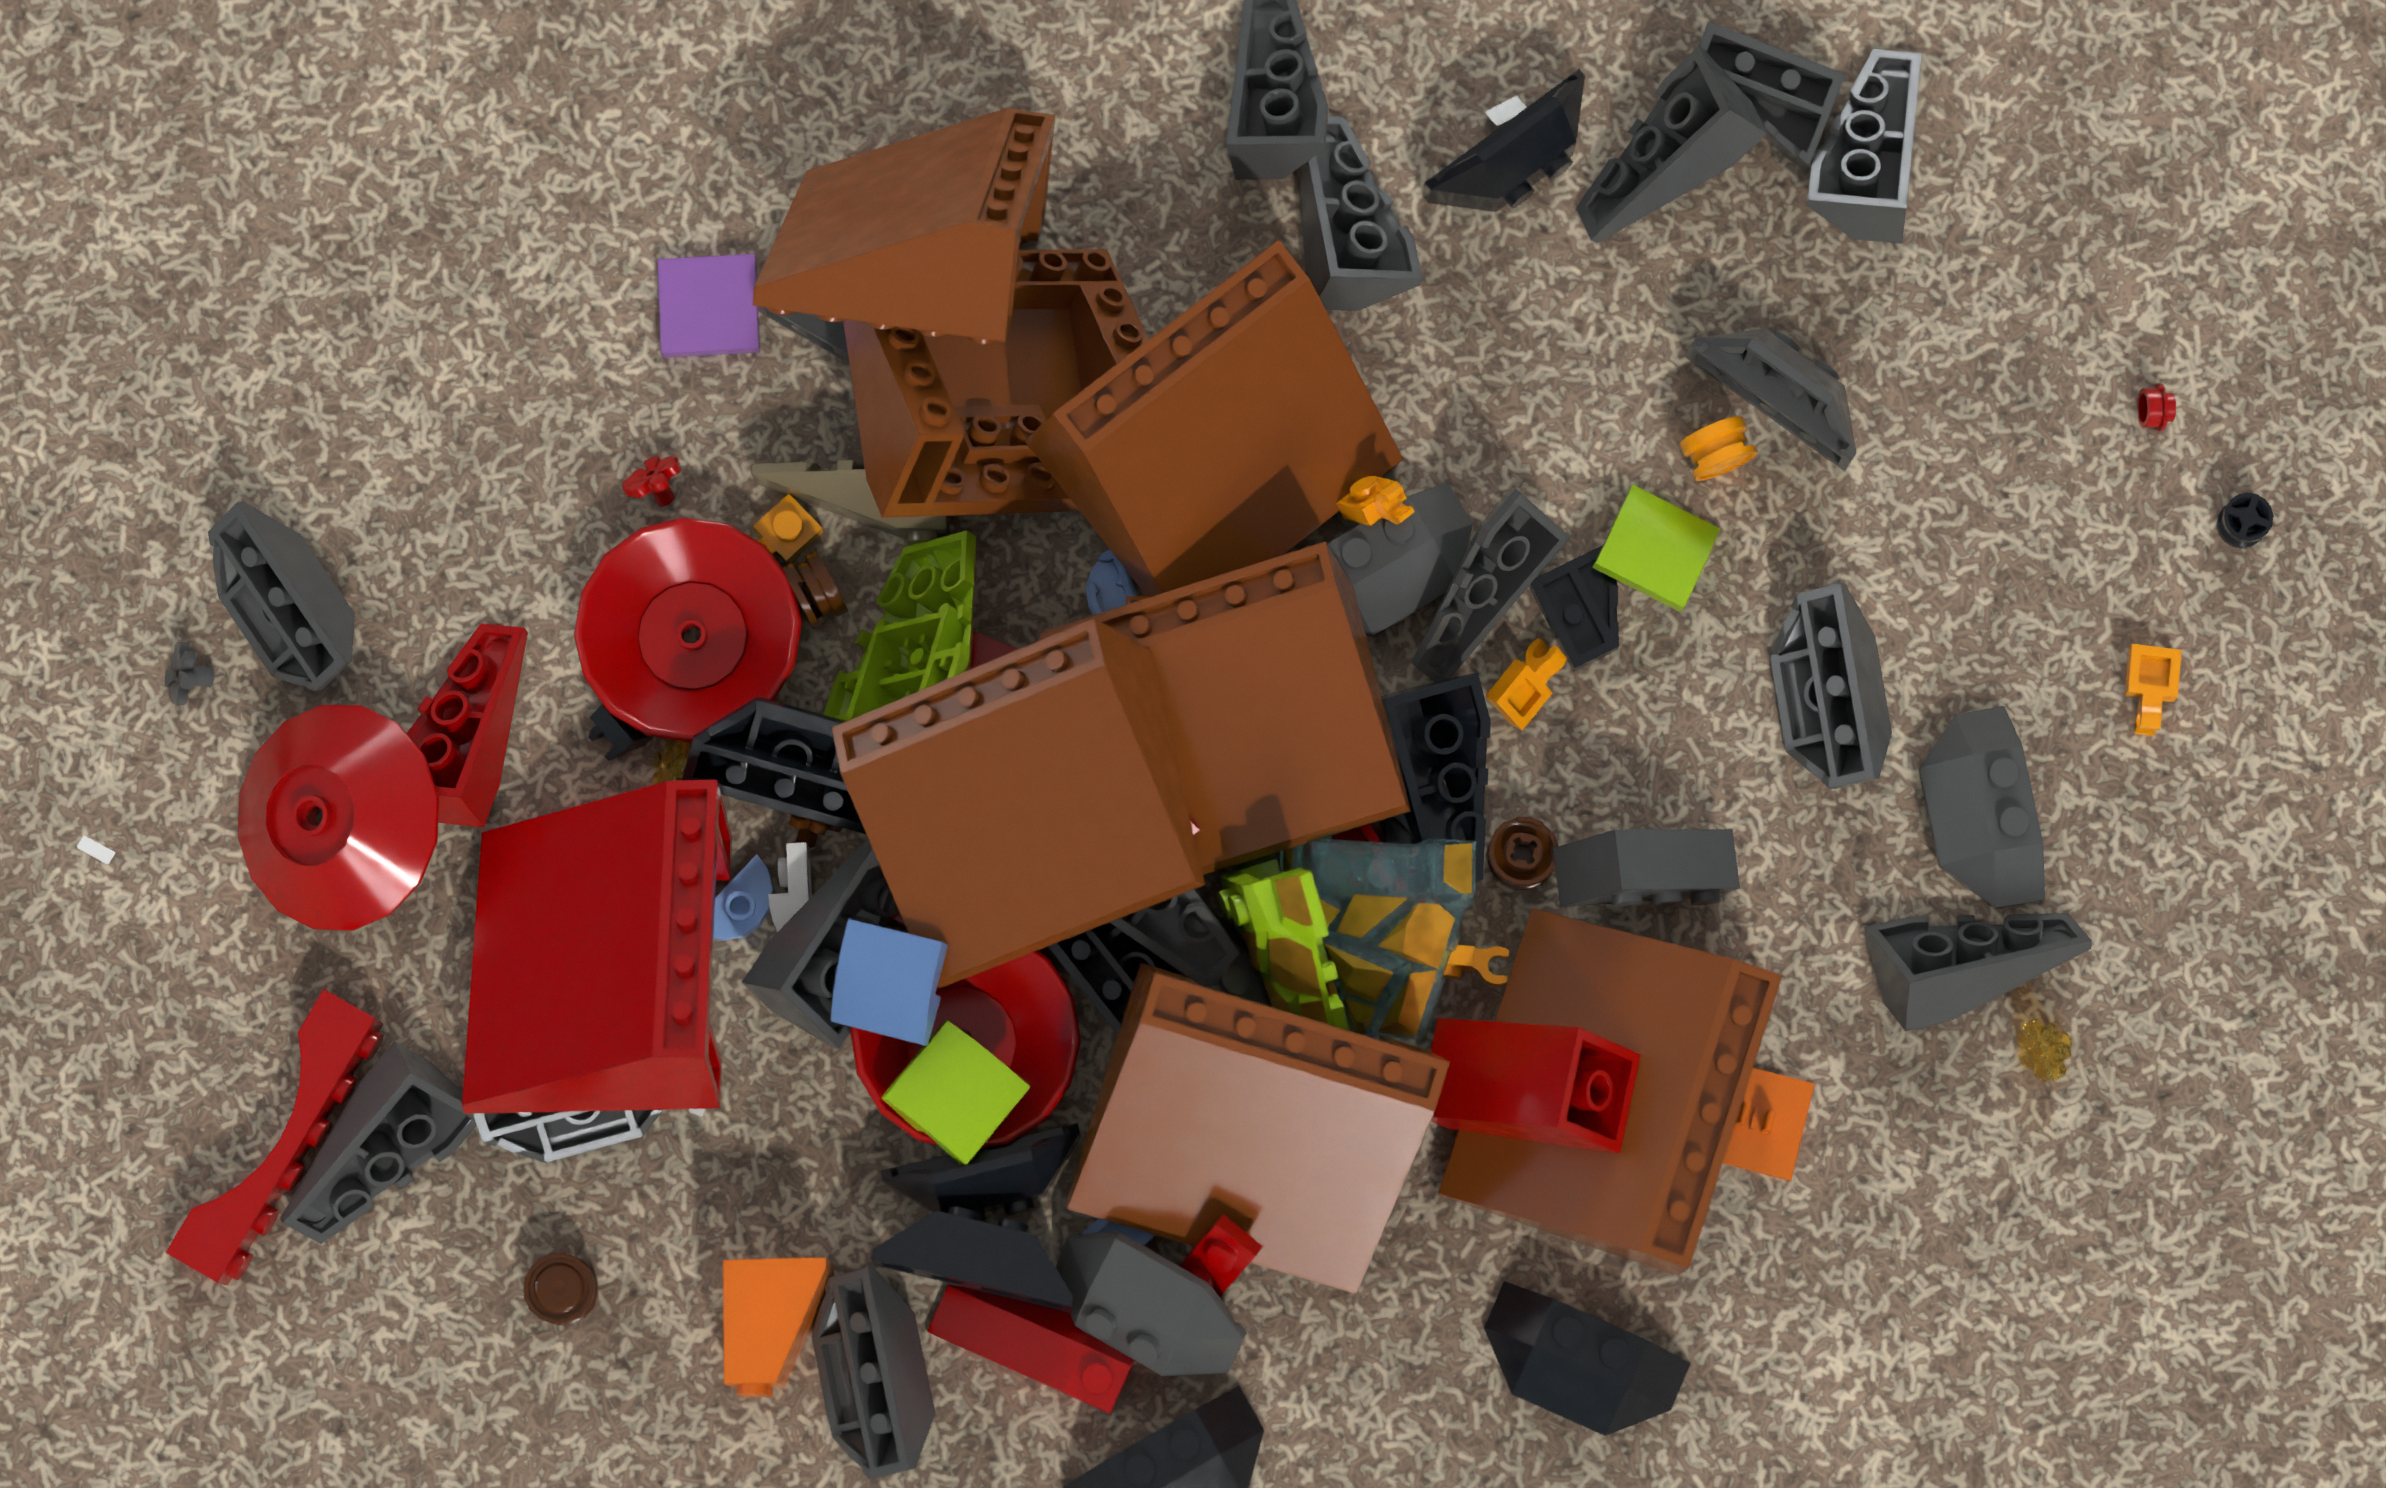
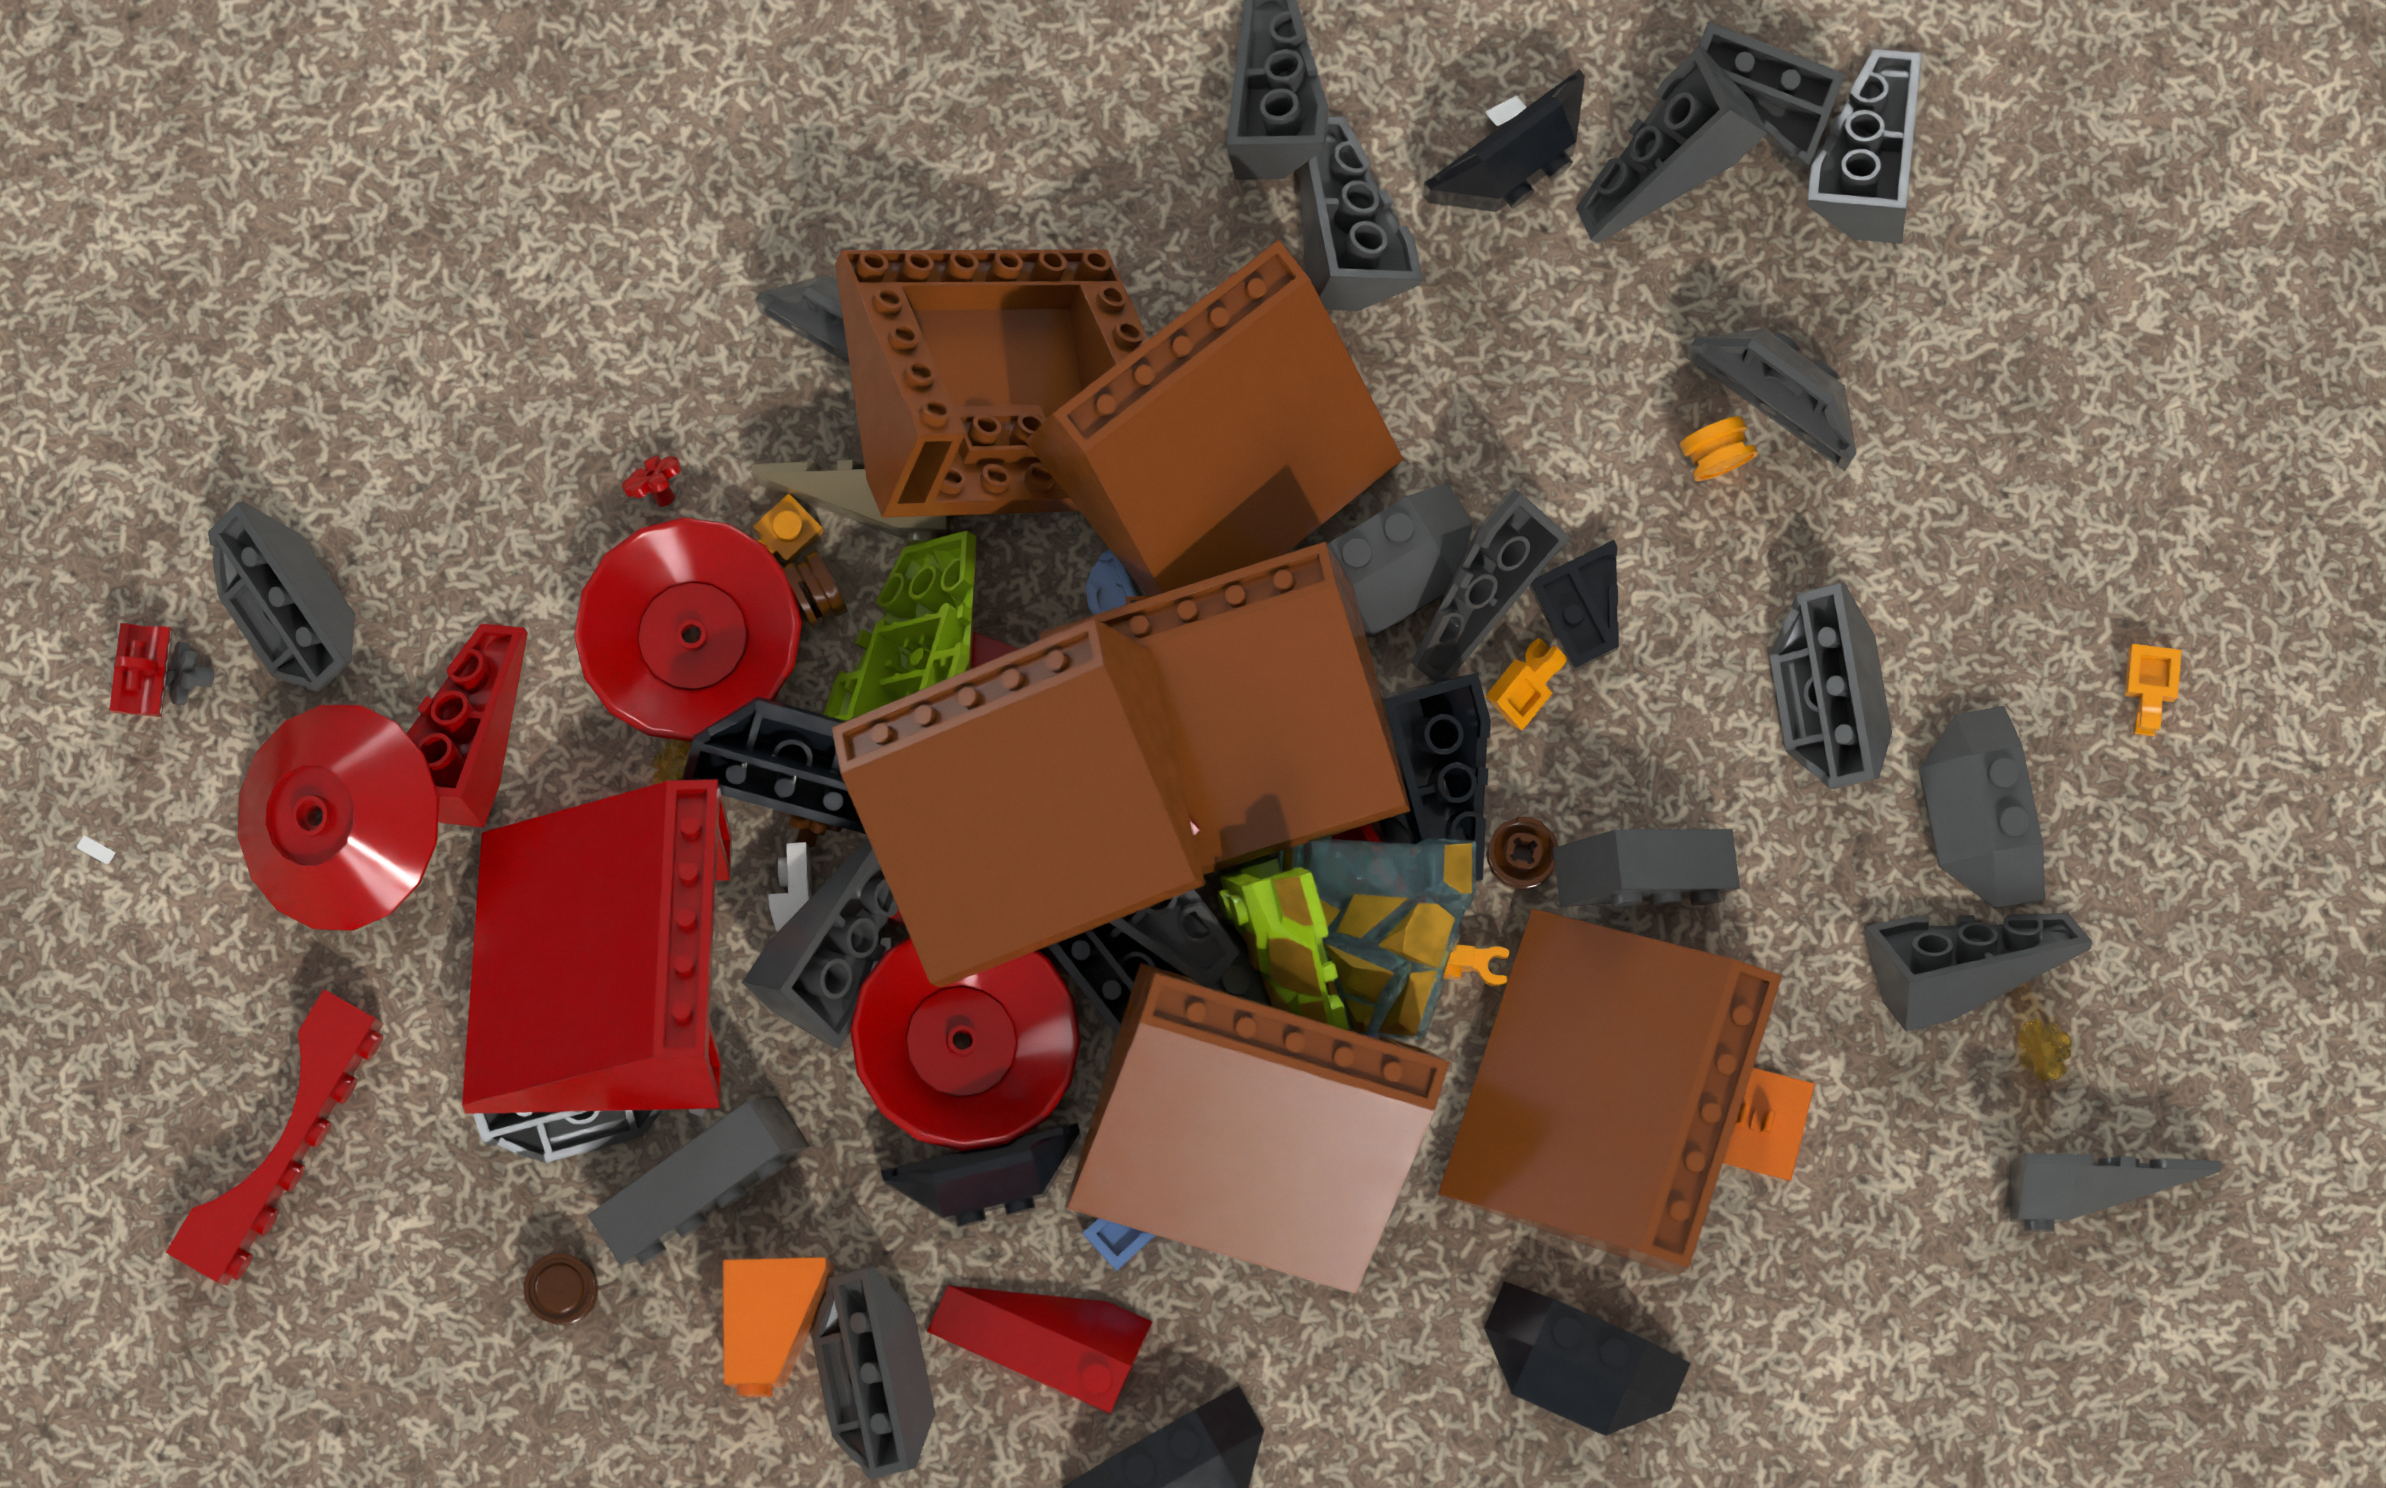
(140, 670): none -> red hips
(388, 1129): dark grey wedge -> none
(620, 734): black tile -> none
(697, 1179): none -> dark grey wedge
(708, 306): medium lavender tile -> none
(743, 902): light blue plate -> none
(887, 982): medium blue slope -> none
(917, 230): dark orange slope -> none
(955, 1092): lime slope -> none
(977, 1256): black wedge -> none
(1148, 1306): dark grey wedge -> none
(1221, 1254): red hinge -> none
(1375, 499): light orange plate -> none
(1534, 1083): red slope -> none
(1656, 548): lime slope -> none
(2068, 1186): none -> dark grey wedge
(2156, 407): red plate -> none
(2250, 511): black wheel -> none

